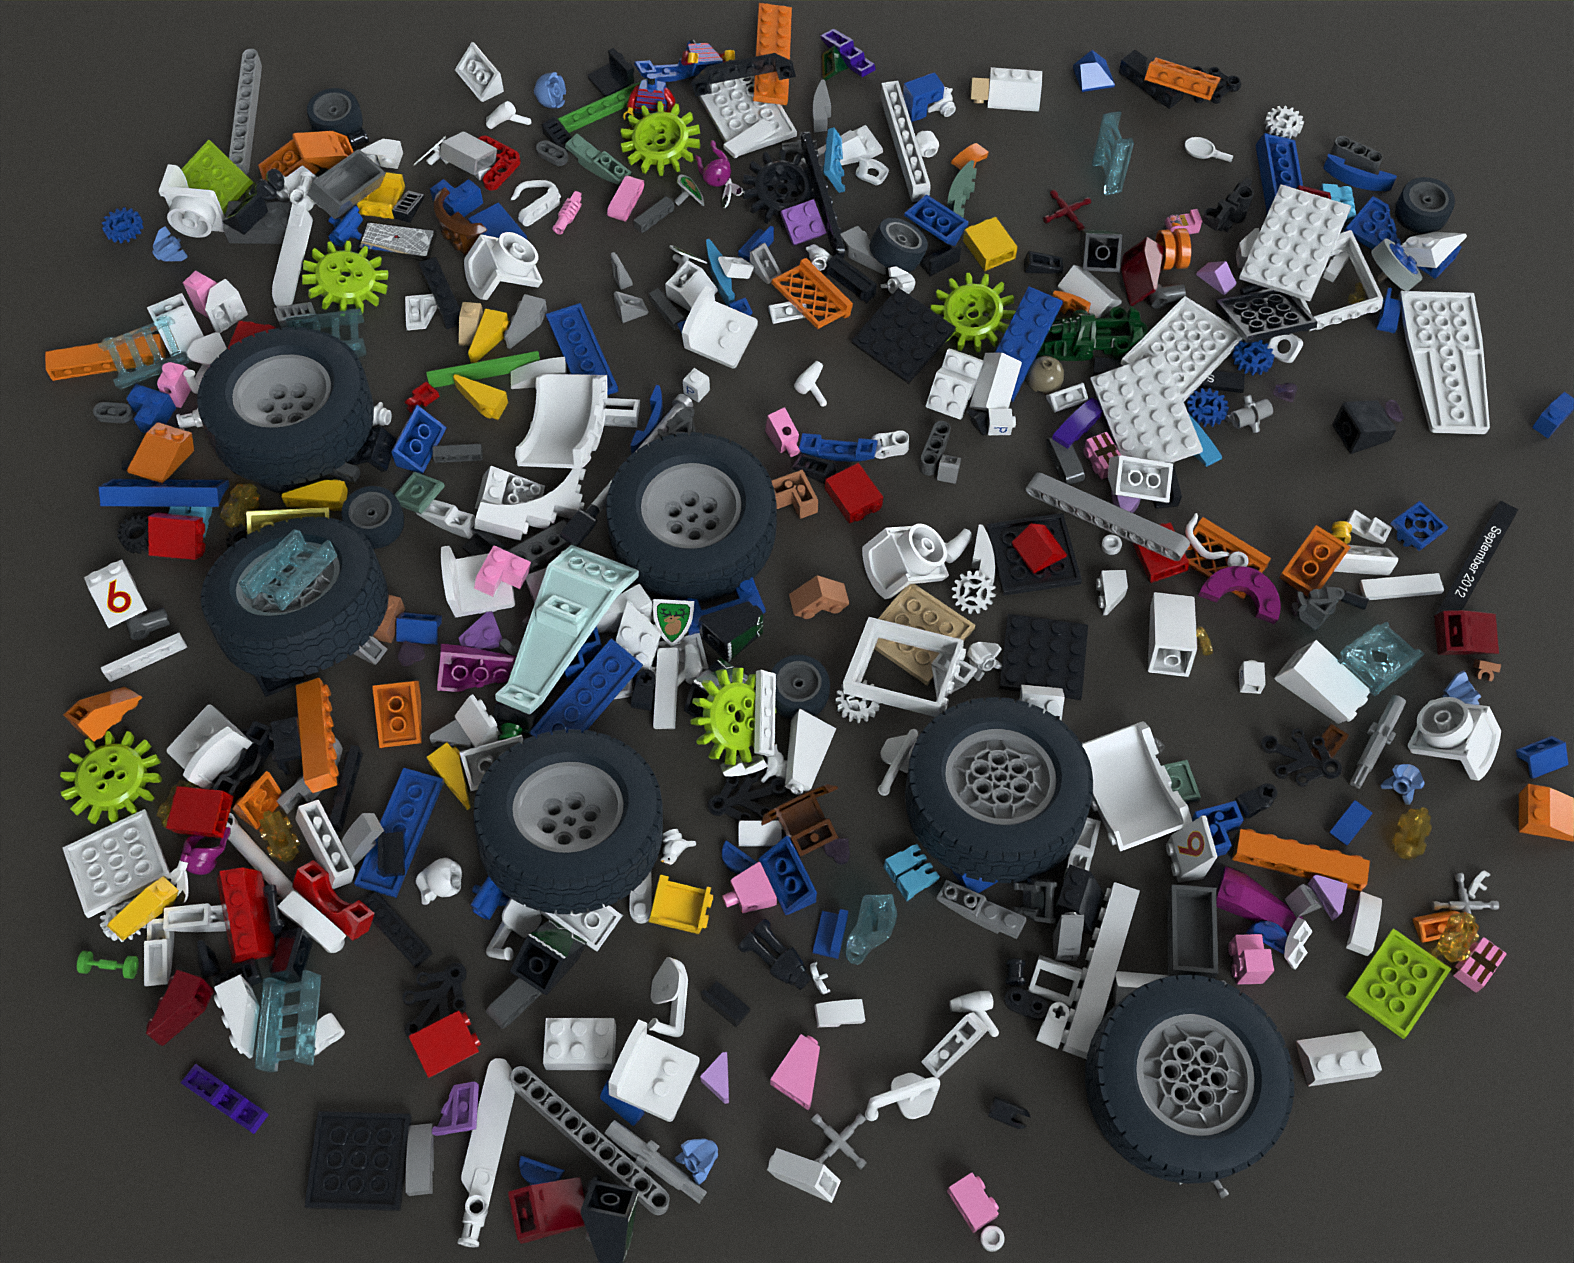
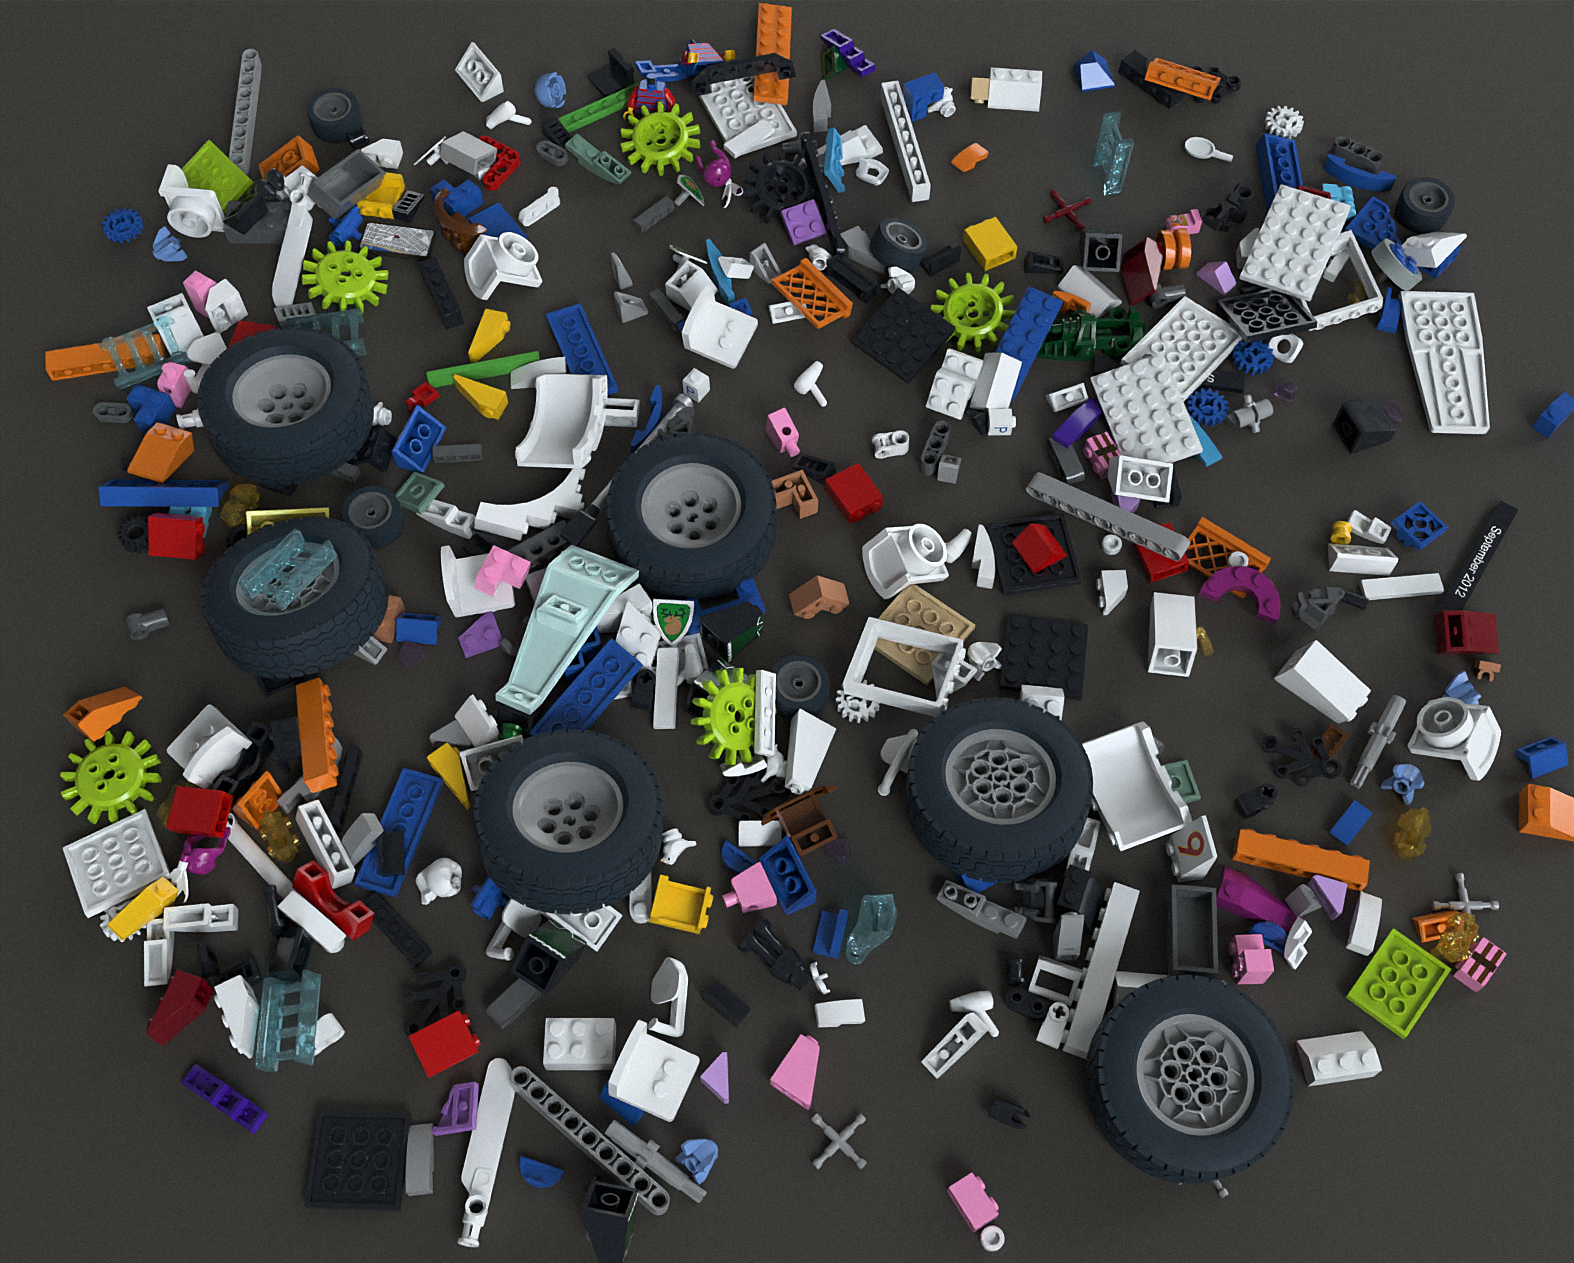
(86, 961): bright green wheel -> none
(115, 593): white slope -> none
(144, 657): white tile -> none
(245, 914): red slope -> none
(318, 495): yellow slope -> none
(323, 147): orange slope -> none
(398, 713): orange slope -> none
(419, 311): white wing -> none
(469, 321): tan slope -> none
(471, 667): magenta wedge -> none
(506, 488): white slope -> none
(527, 318): light grey slope -> none
(532, 184): white animal -> none
(547, 1209): dark red slope -> none
(568, 212): bright pink hinge -> none
(625, 198): bright pink beam -> none
(756, 240): blue panel -> none
(804, 1174): white slope -> none
(838, 450): blue slope -> none
(901, 870): medium azure legs -> none
(911, 1092): white piece -> none
(927, 143): white head -> none
(937, 220): blue slope -> none
(961, 188): sand green slope -> none
(967, 583): white gear -> none
(1045, 375): dark tan cylinder -> none
(1197, 545): white animal -> none
(1221, 820): blue brick -> none
(1252, 677): white brick -> none
(1314, 561): orange slope -> none
(1371, 672): clear light blue fence -> none
(1476, 883): white piece -> none

